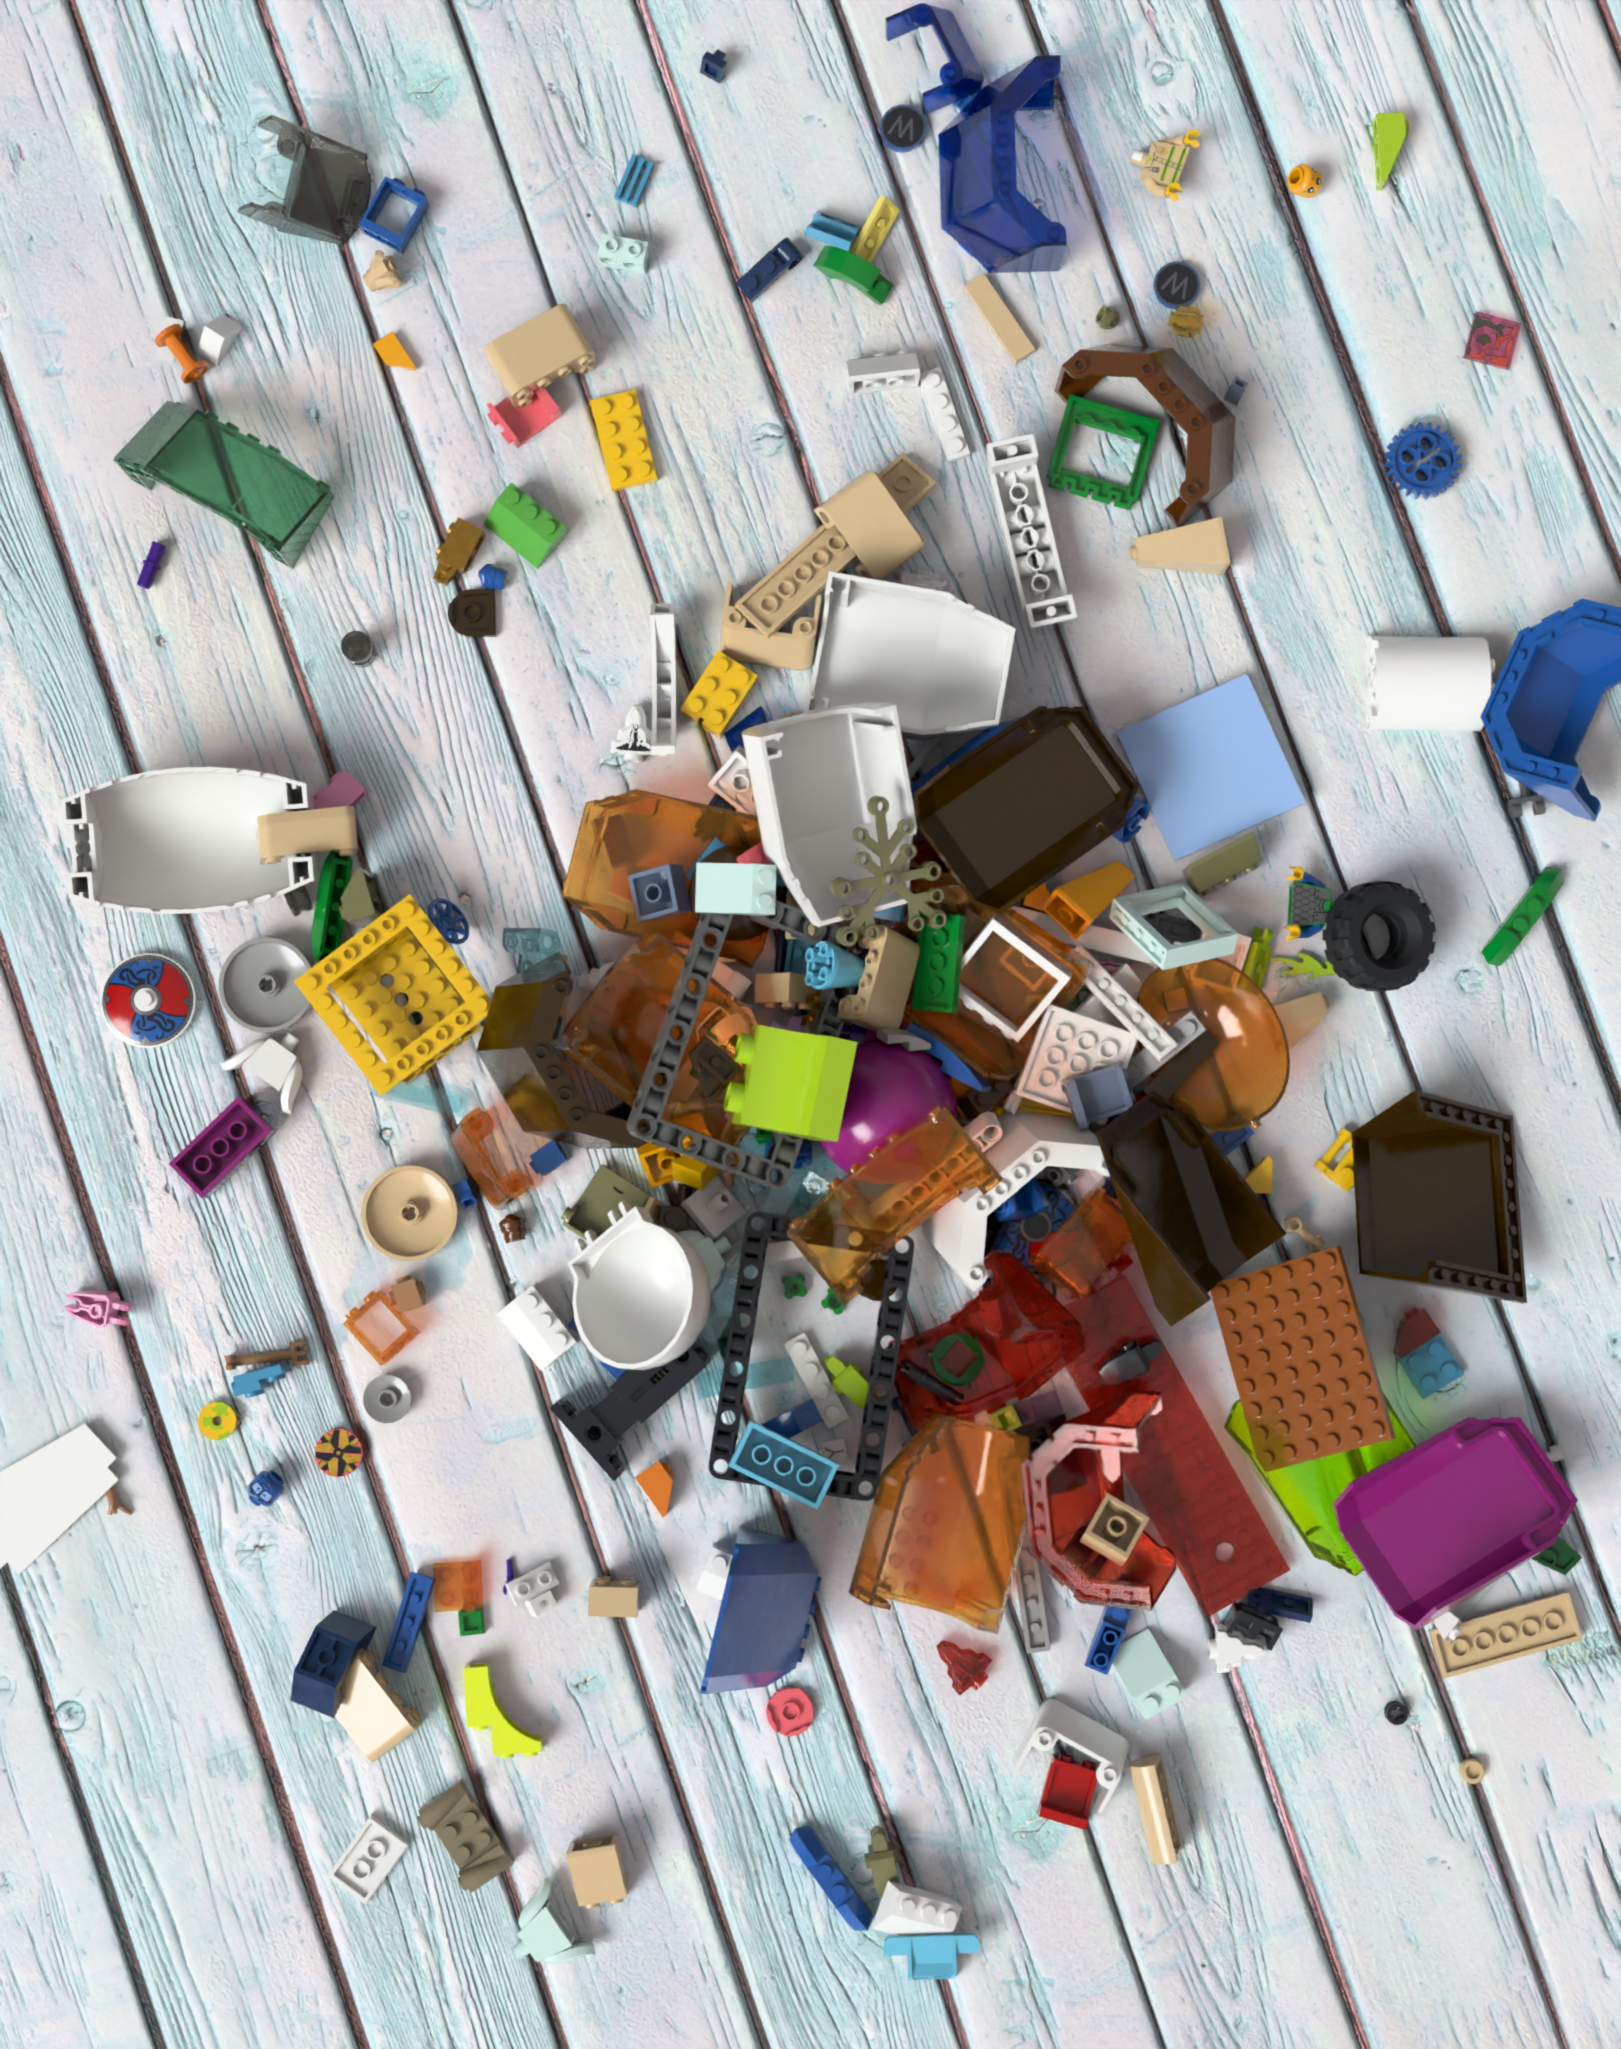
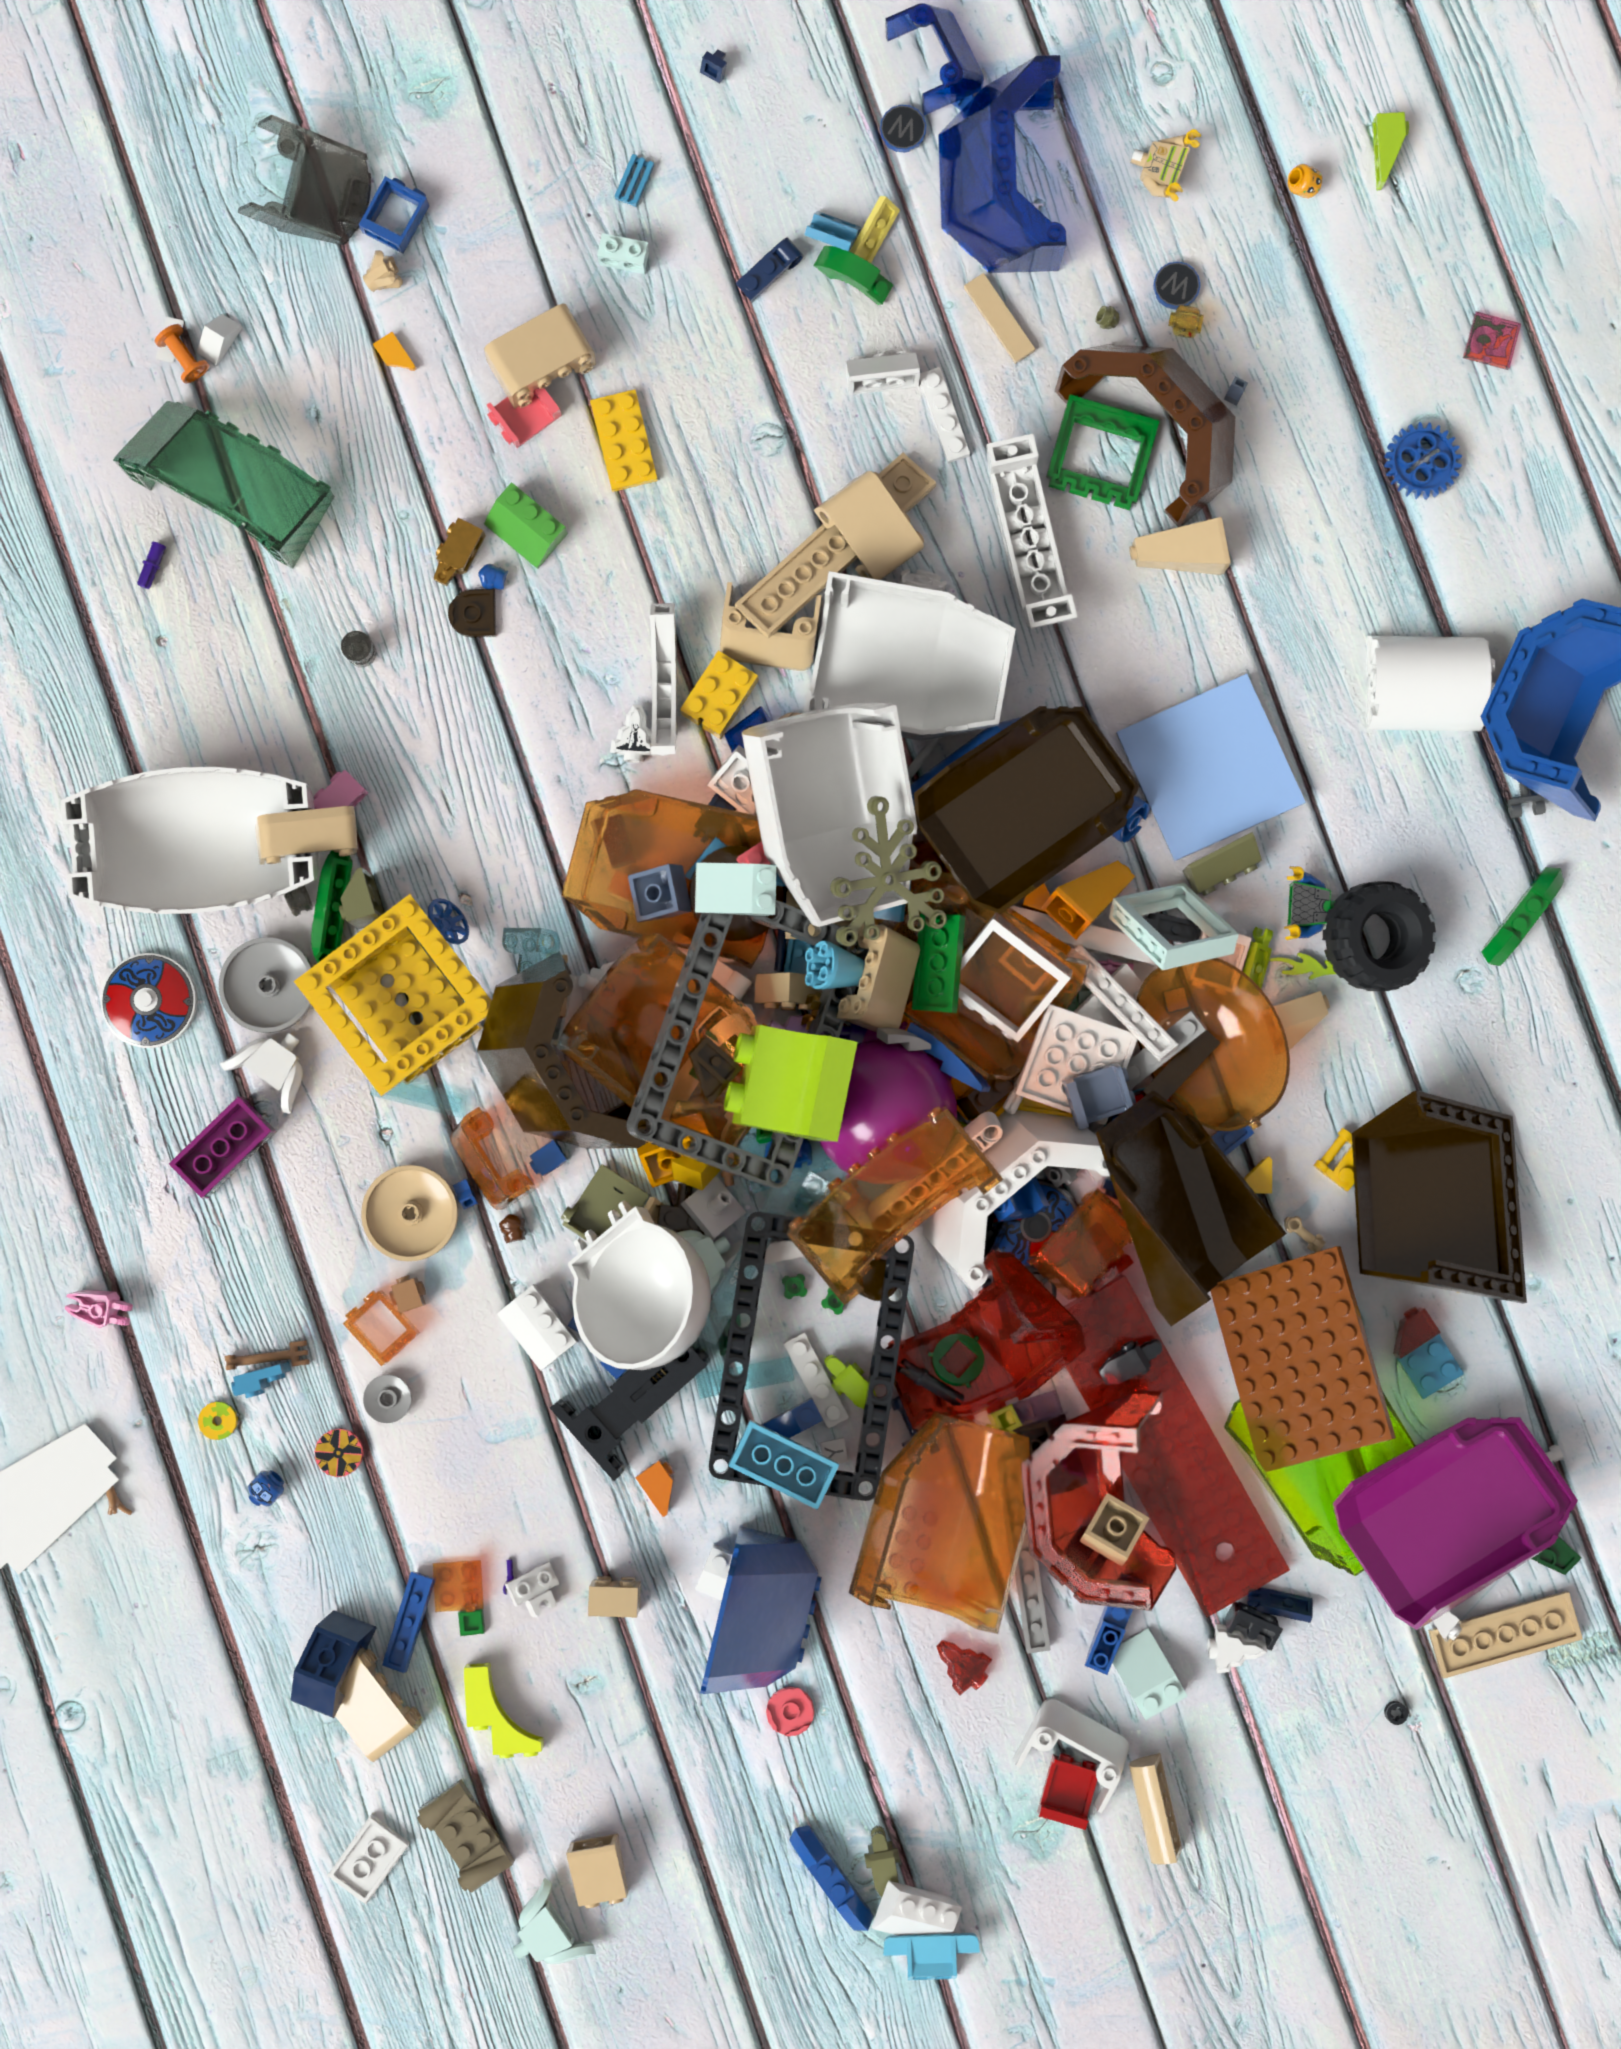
(1471, 1770): tan tile -> none

